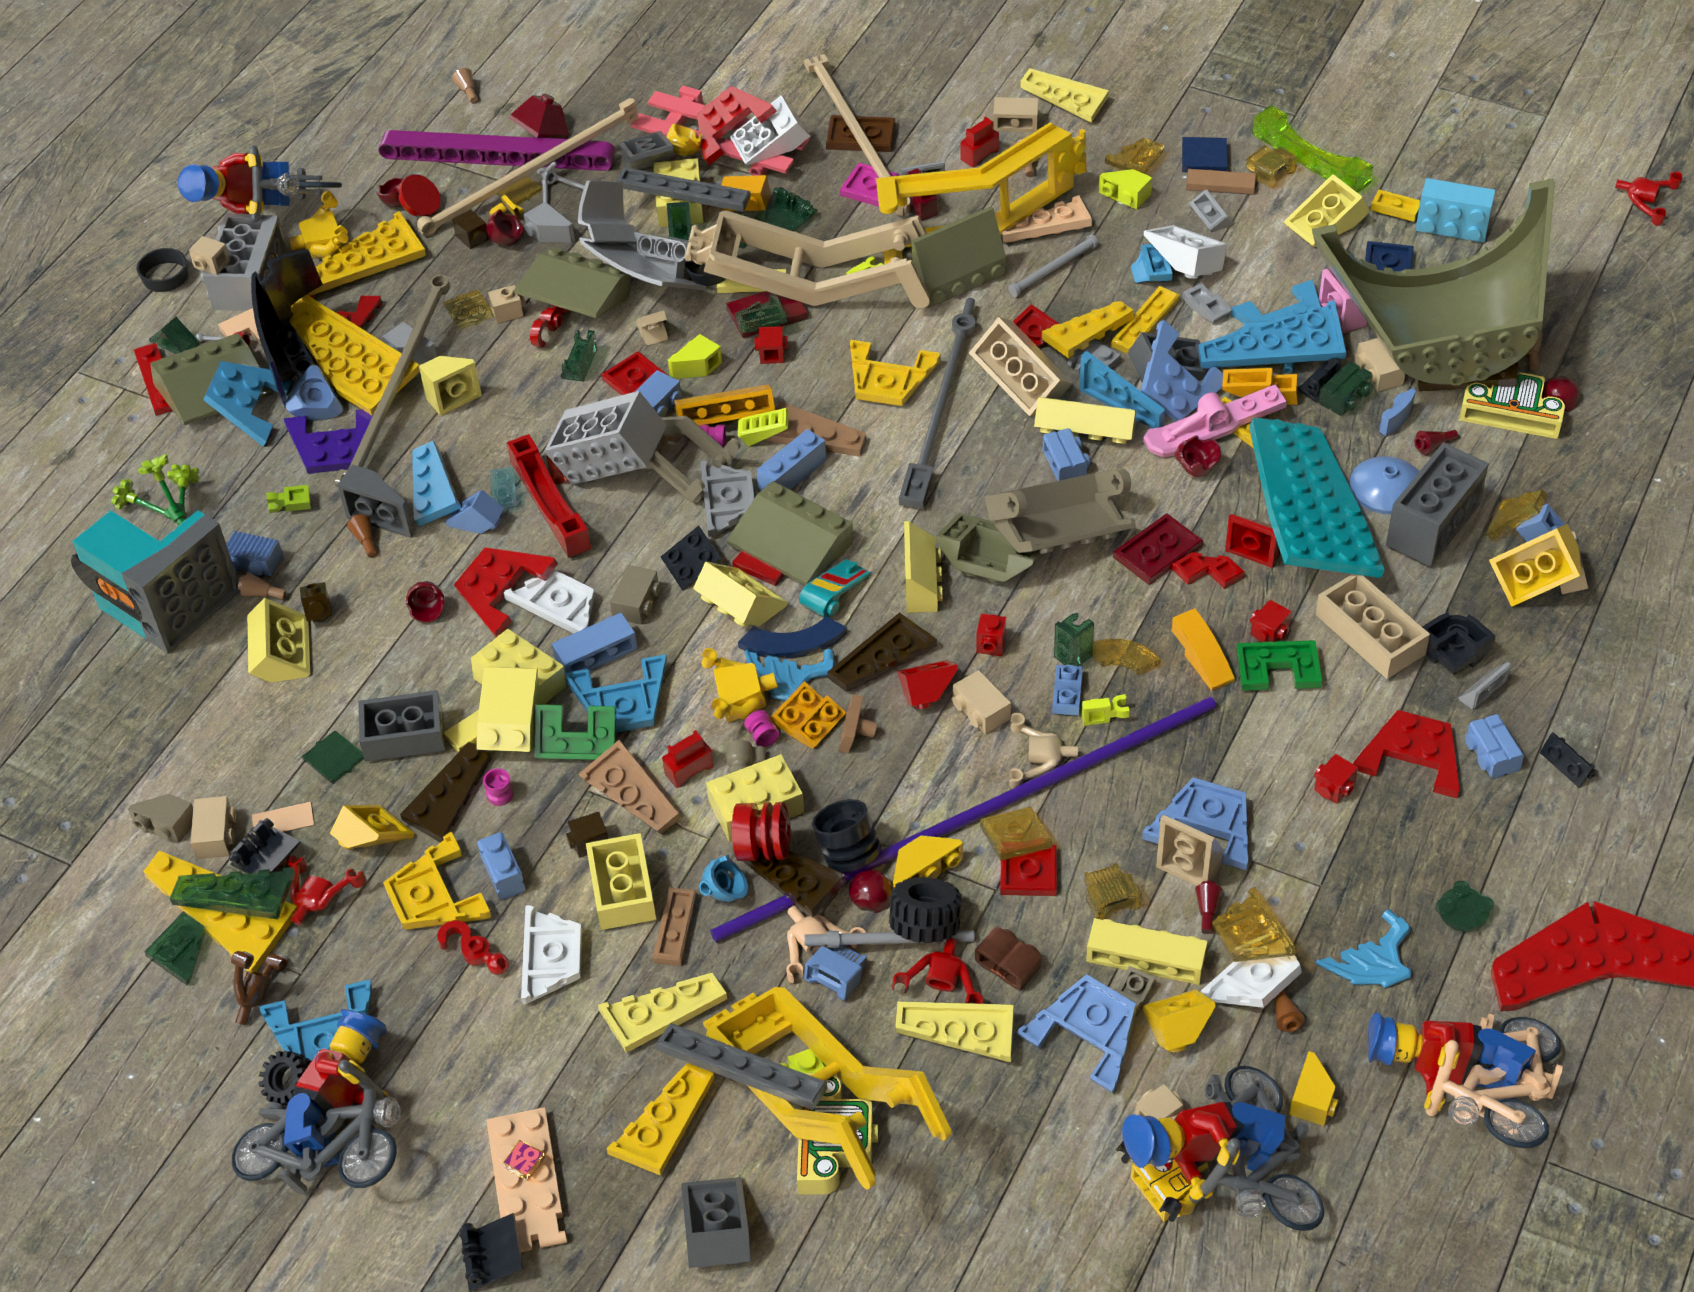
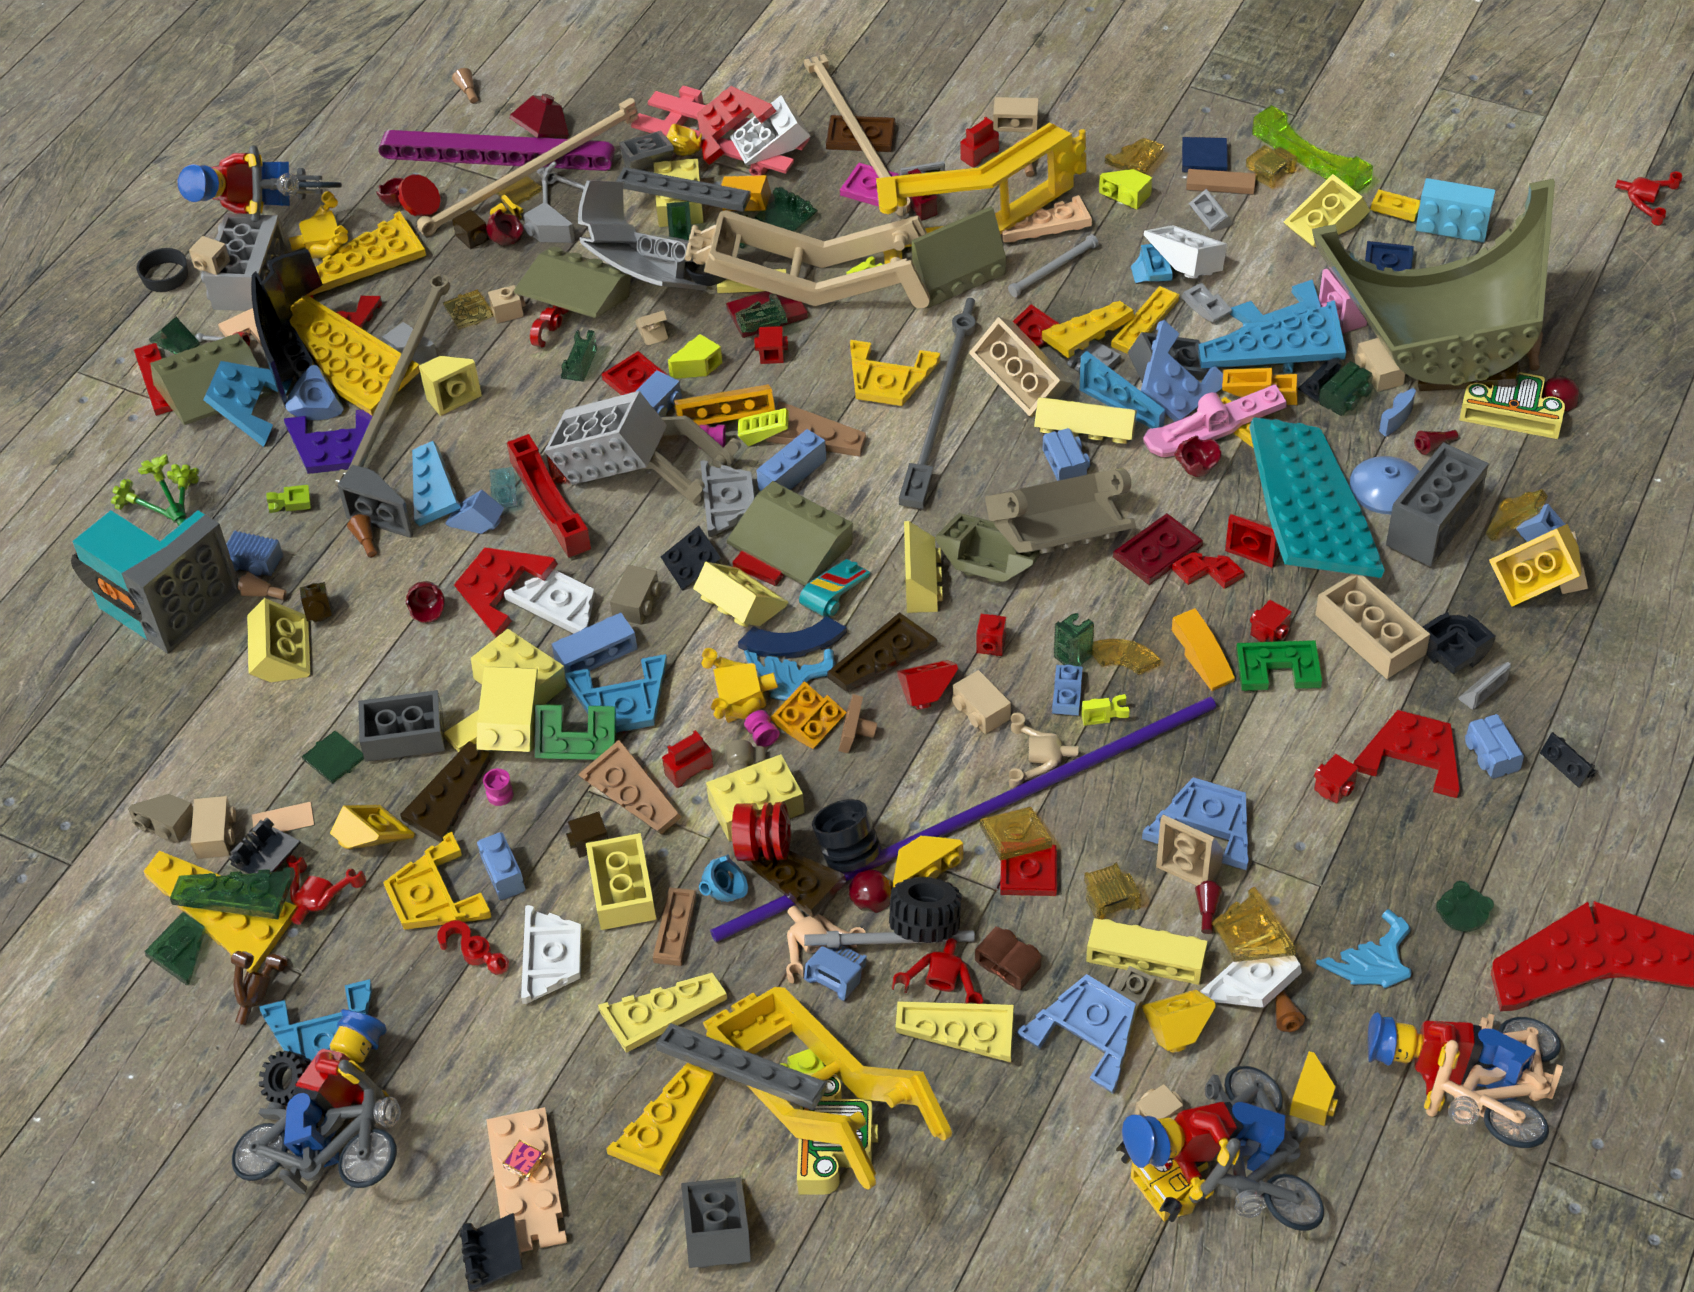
(1068, 94): light yellow wing -> none

